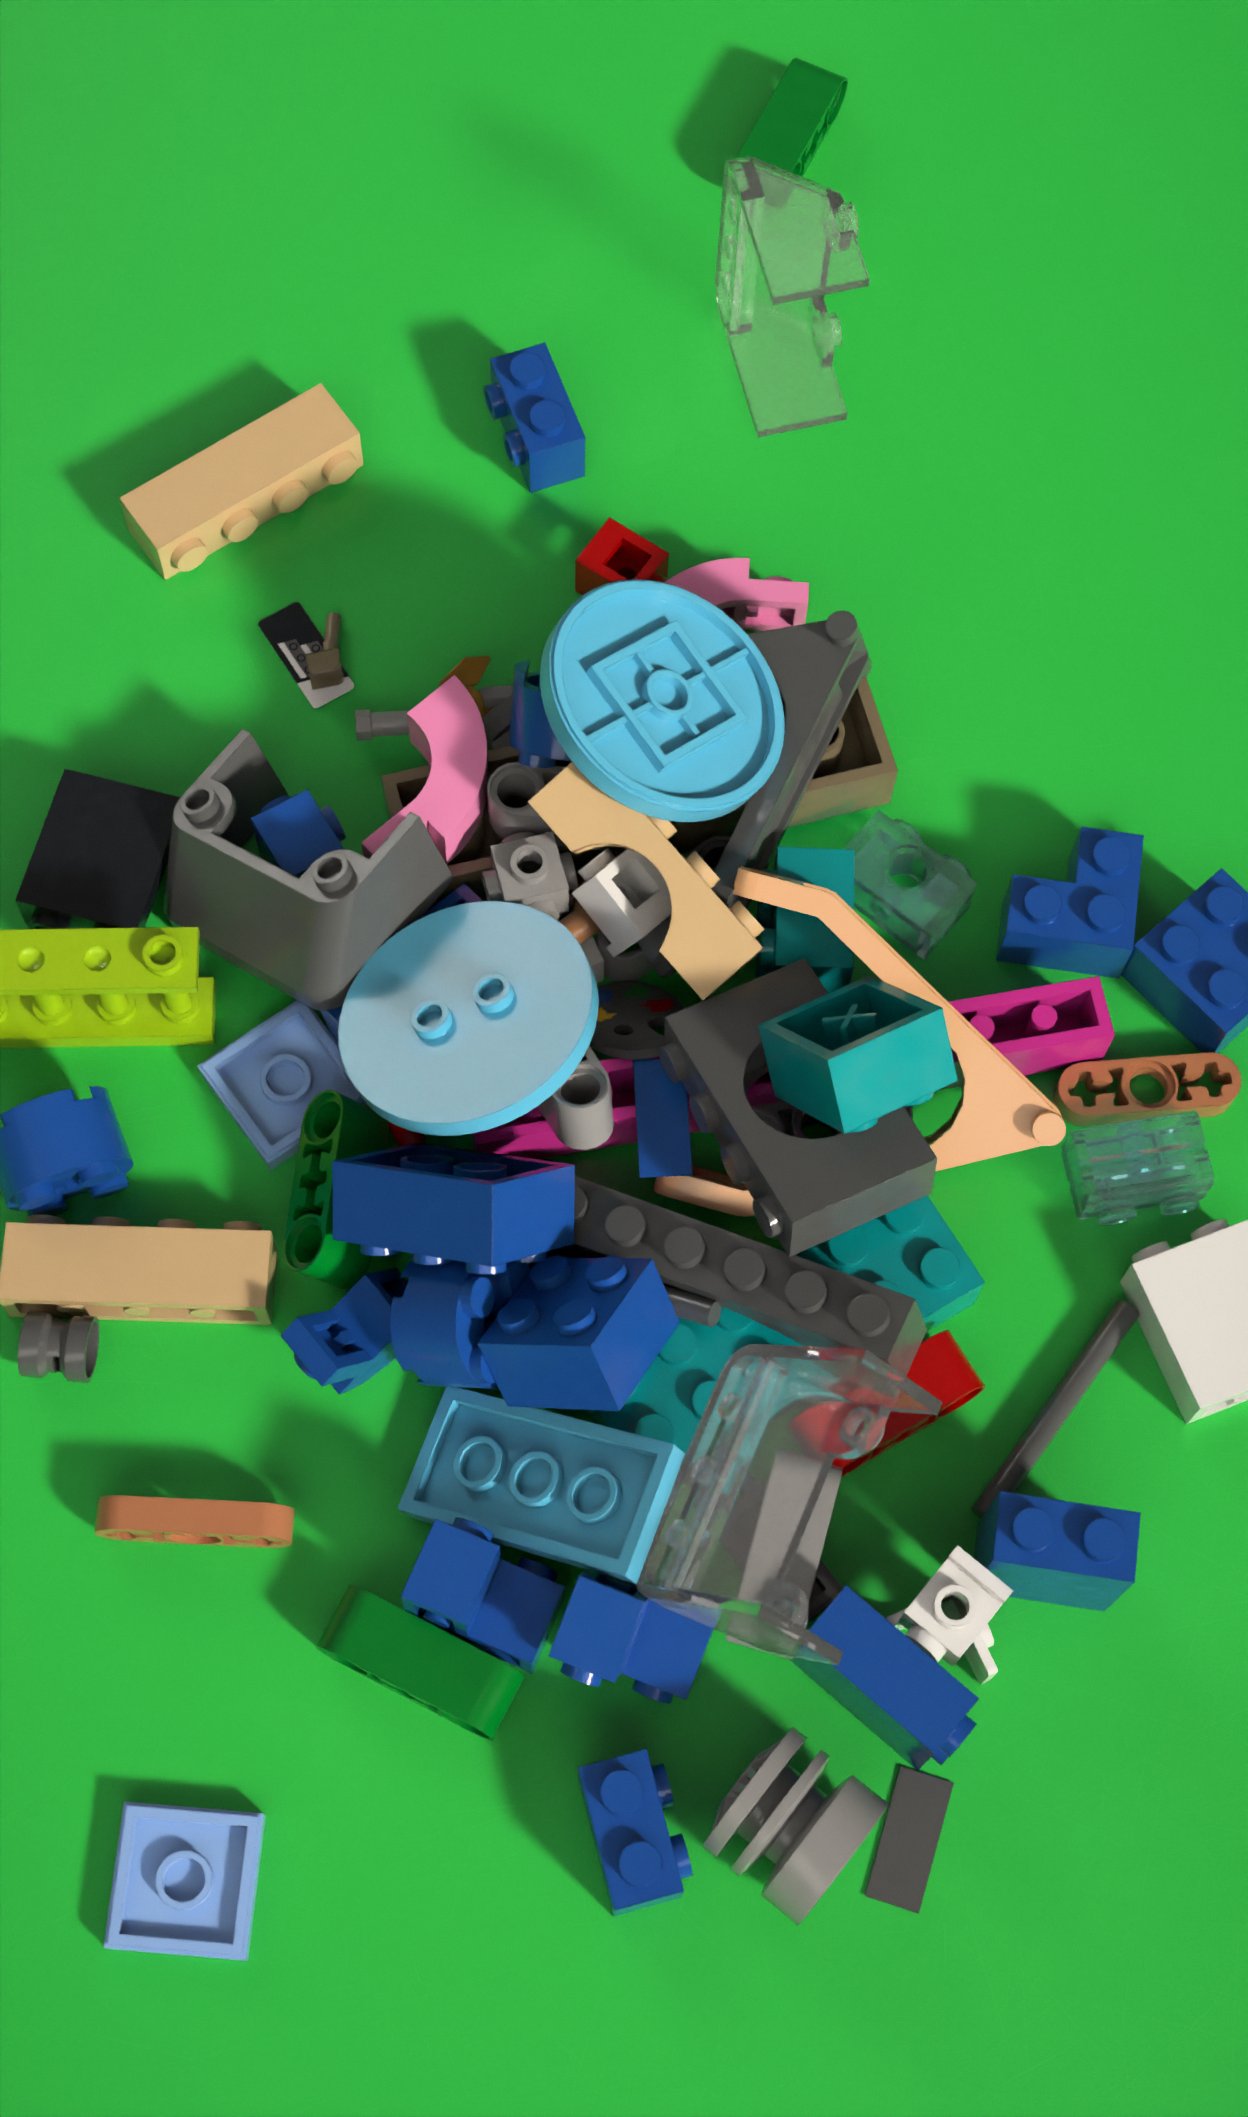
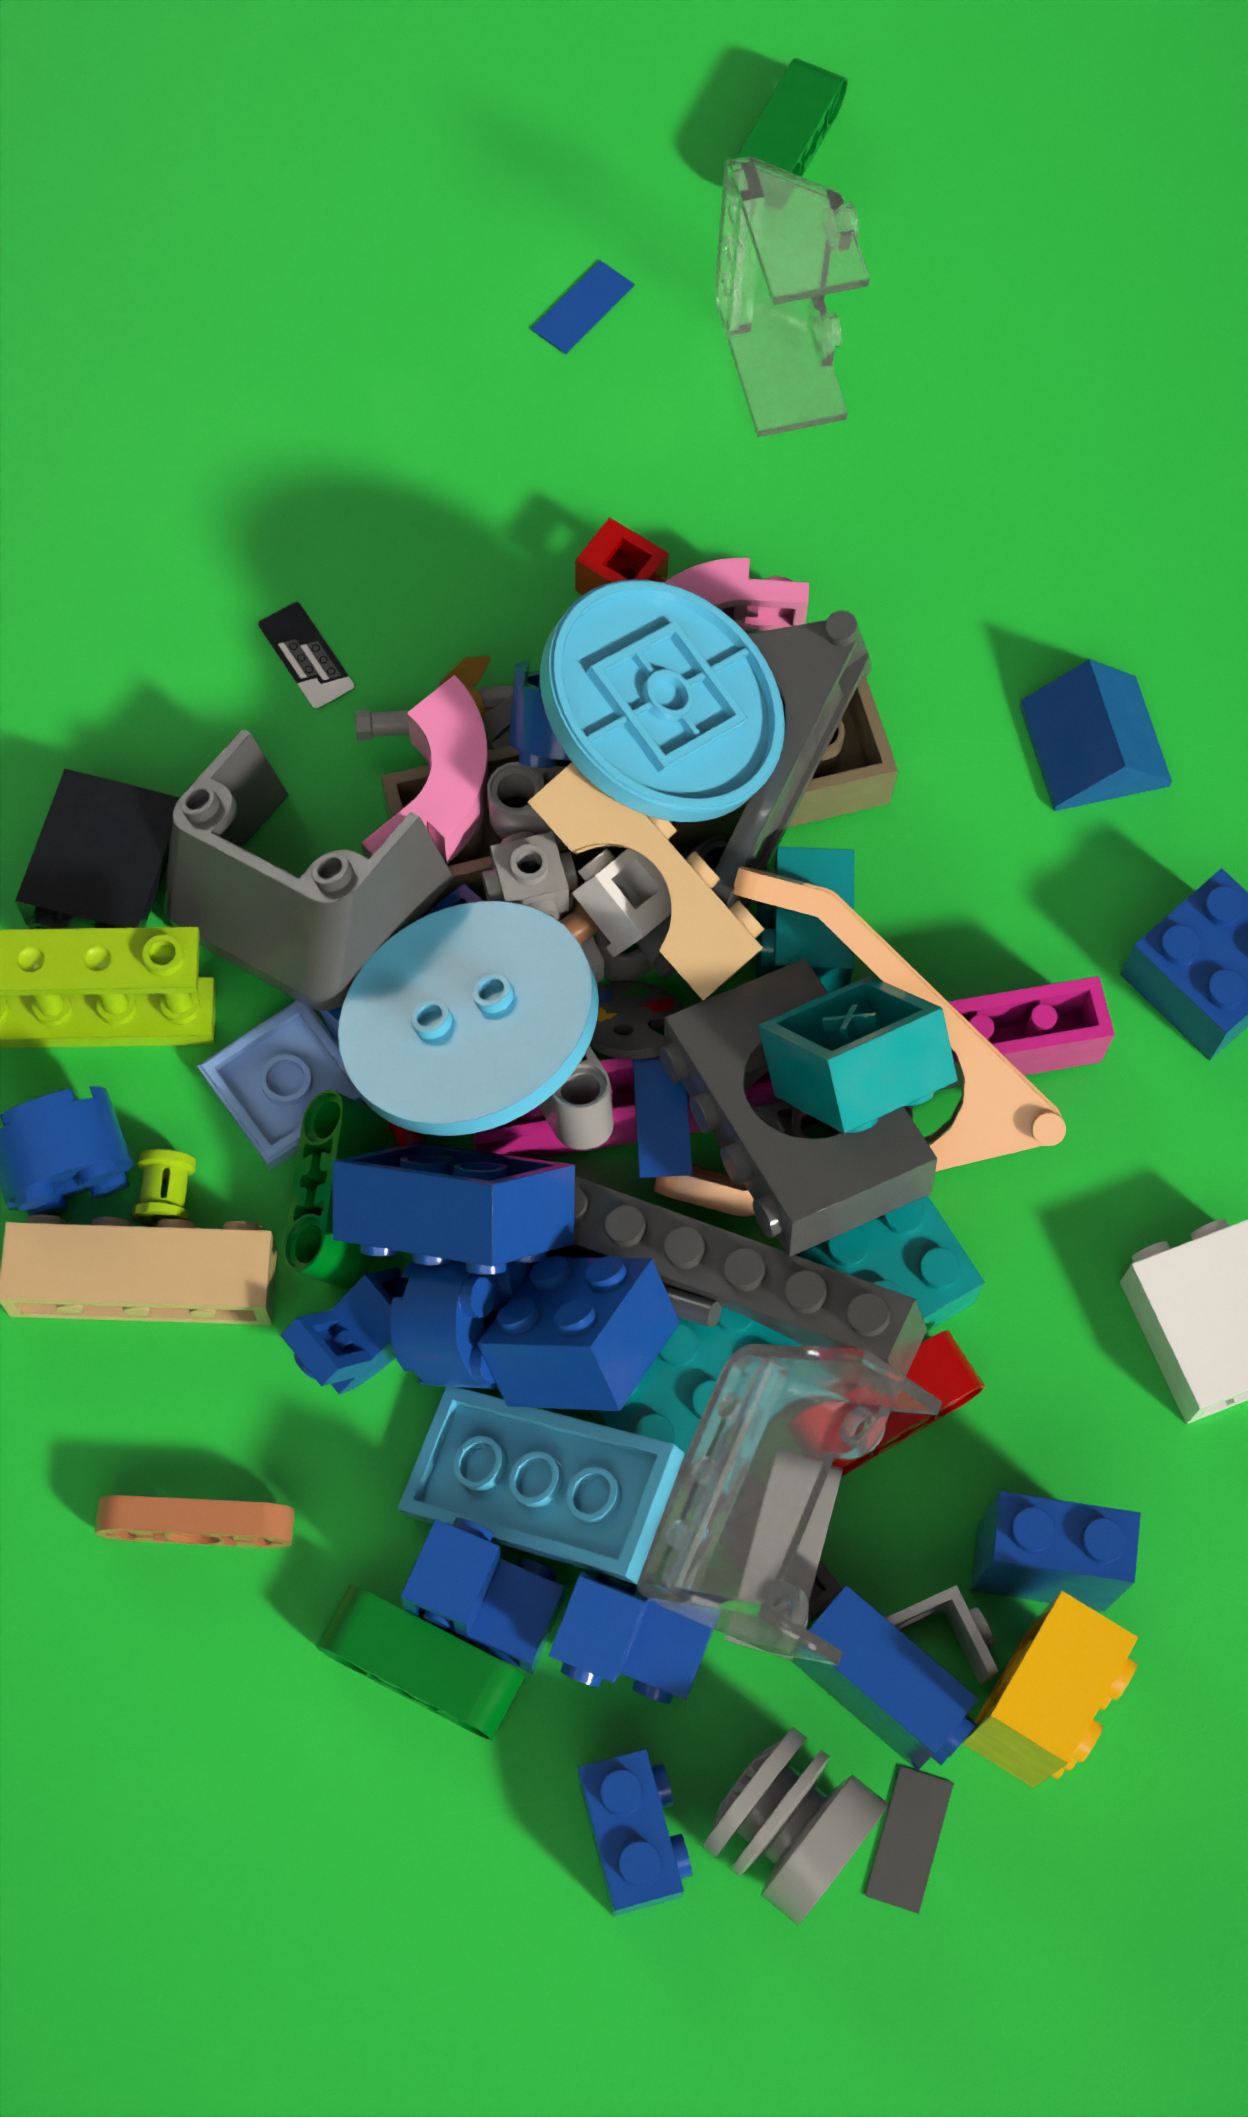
(58, 1346): dark grey wheel -> none
(161, 1166): none -> lime bush
(185, 1881): light blue tile -> none
(243, 481): tan brick -> none
(296, 832): blue brick -> none
(325, 665): dark tan hand -> none
(536, 417): blue brick -> none
(582, 307): none -> blue sticker
(916, 914): clear light blue brick -> none
(970, 1585): white brick -> none
(1051, 1690): none -> yellow brick
(1059, 1405): dark grey bar -> none
(1077, 922): blue brick -> none
(1094, 737): none -> blue slope
(1138, 1167): clear light blue brick -> none
(1190, 1067): nougat beam -> none

